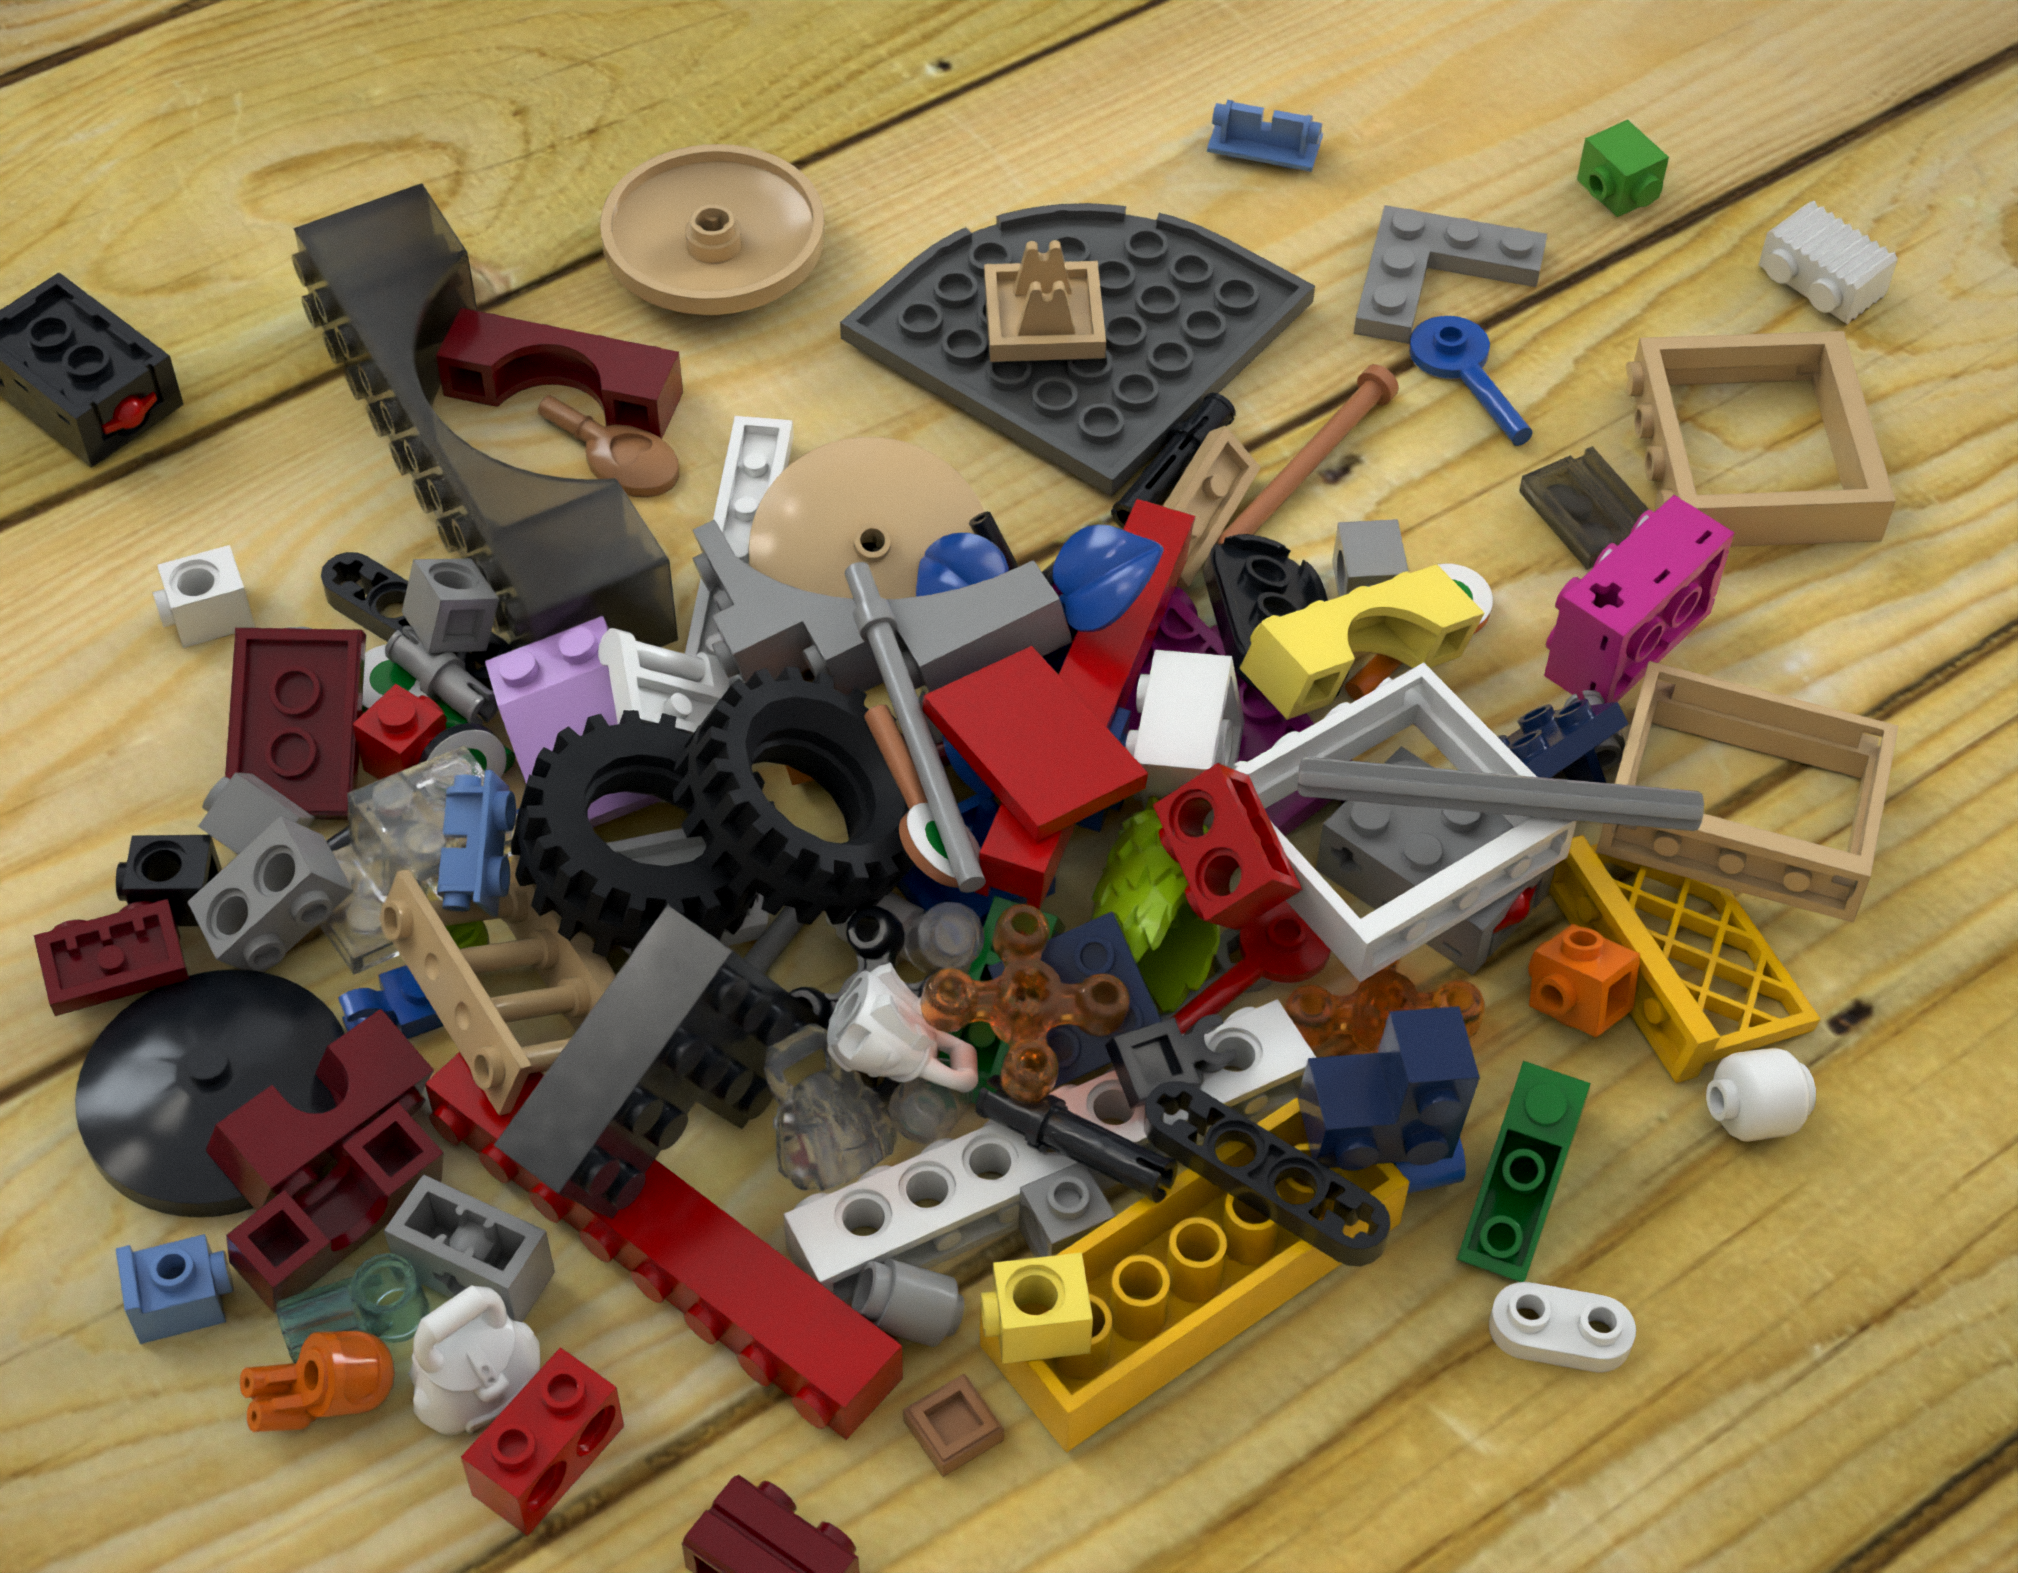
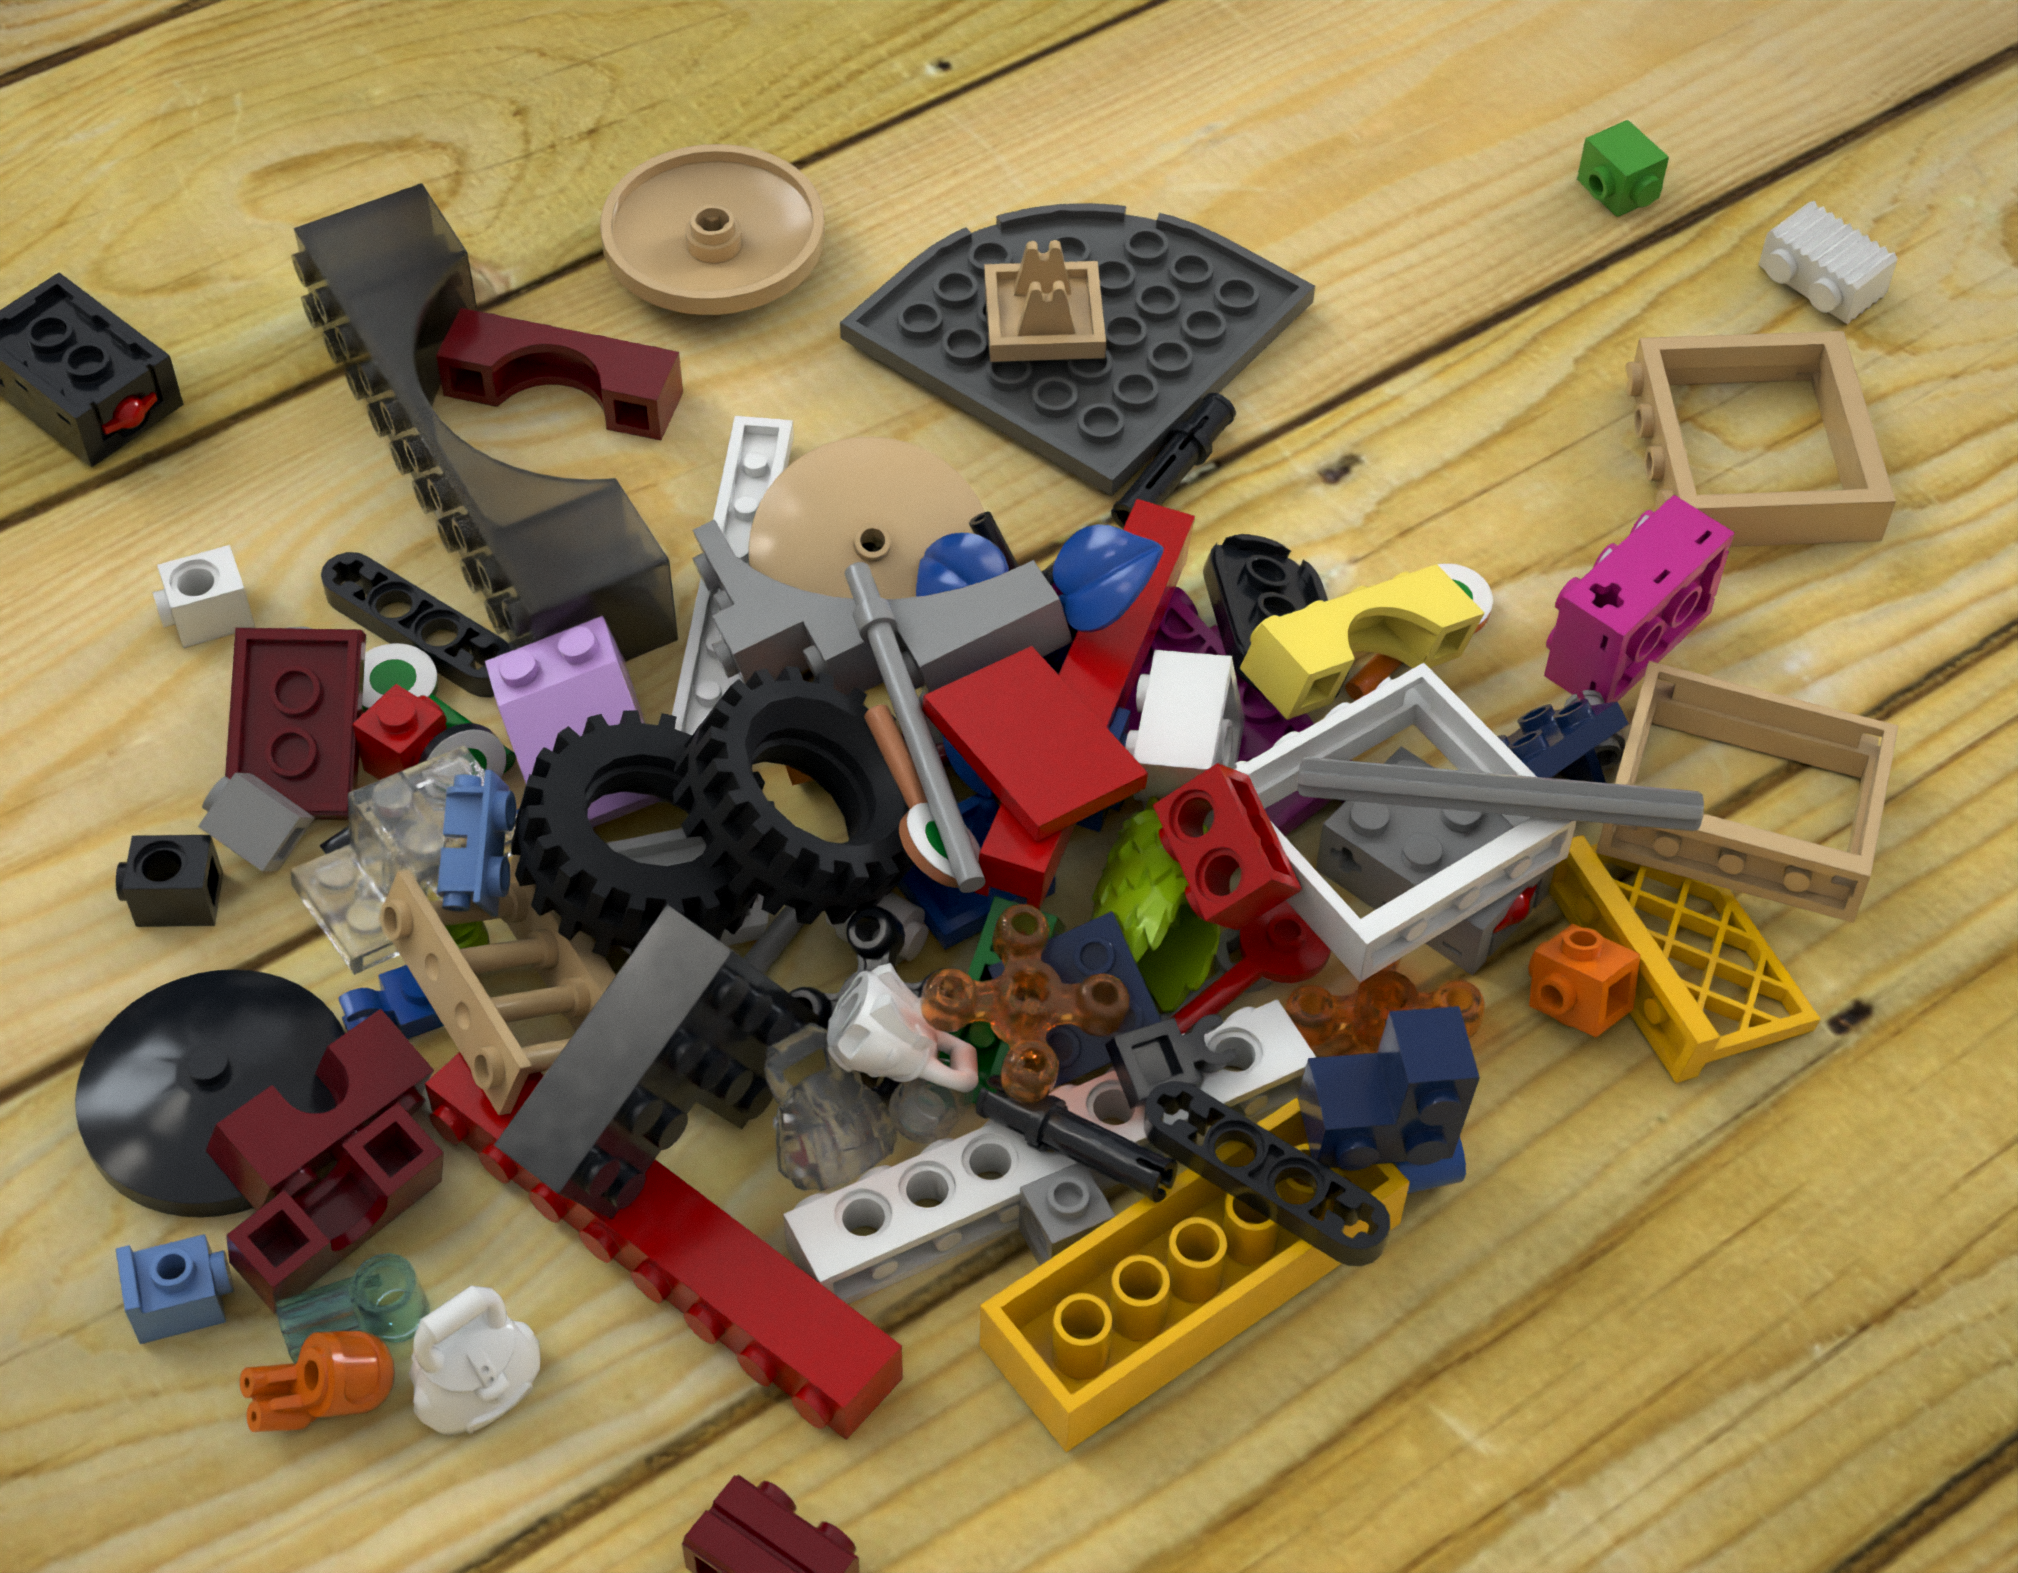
(111, 956): dark red bracket -> none
(270, 896): light grey brick -> none
(442, 677): light grey pin -> none
(450, 605): light grey brick -> none
(467, 1243): light grey brick -> none
(543, 1441): red brick -> none
(631, 455): medium nougat piece -> none
(661, 680): white plate -> none
(908, 1301): light grey brick -> none
(944, 937): clear brick -> none
(953, 1425): medium nougat tile -> none
(1050, 1281): light yellow brick -> none
(1211, 493): tan plate -> none
(1286, 142): medium blue hinge -> none
(1367, 554): light grey brick -> none
(1375, 386): nougat bar -> none
(1419, 240): light grey plate -> none
(1459, 350): blue piece -> none
(1524, 1171): green slope -> none
(1563, 1330): white plate -> none
(1583, 503): clear smoke plate -> none
(1761, 1094): white head -> none

